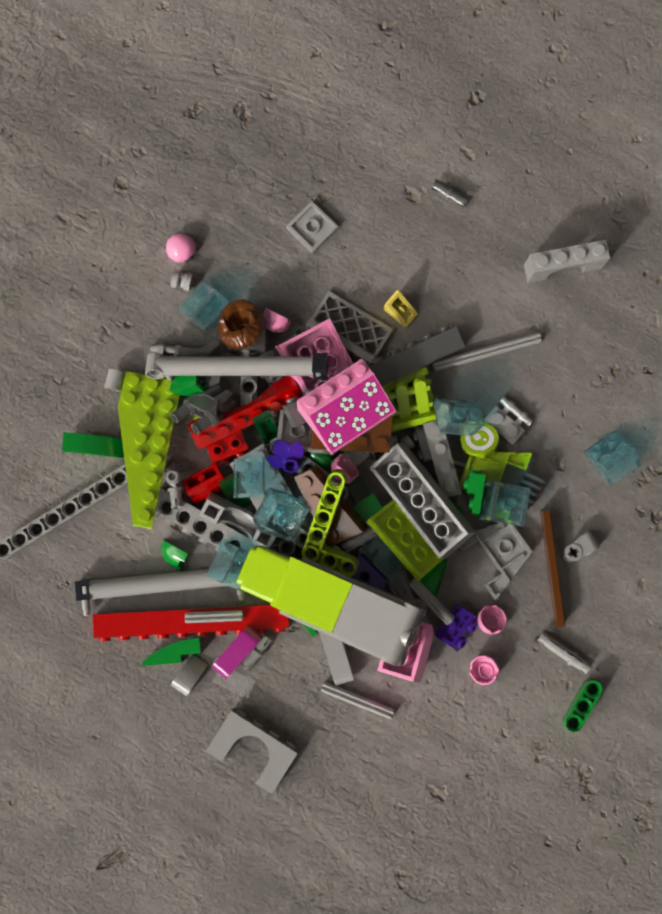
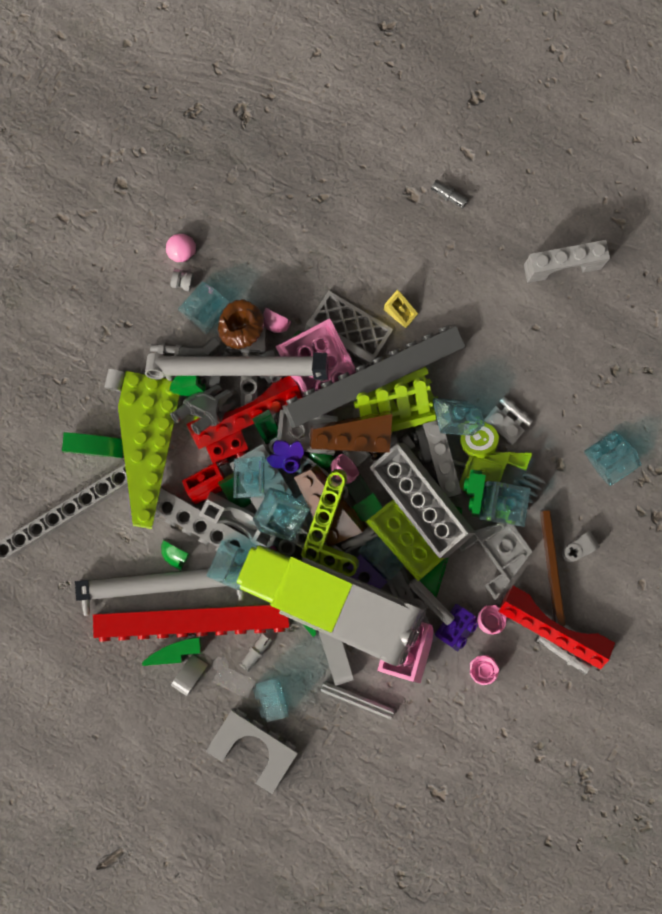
(173, 479): light grey pin -> none
(213, 616): light grey axle -> none
(237, 652): magenta beam -> none
(272, 699): none -> clear light blue slope
(312, 227): light grey tile -> none
(346, 406): slope -> none
(487, 351): light grey axle -> none
(523, 610): none -> red arch
(590, 699): green beam -> none

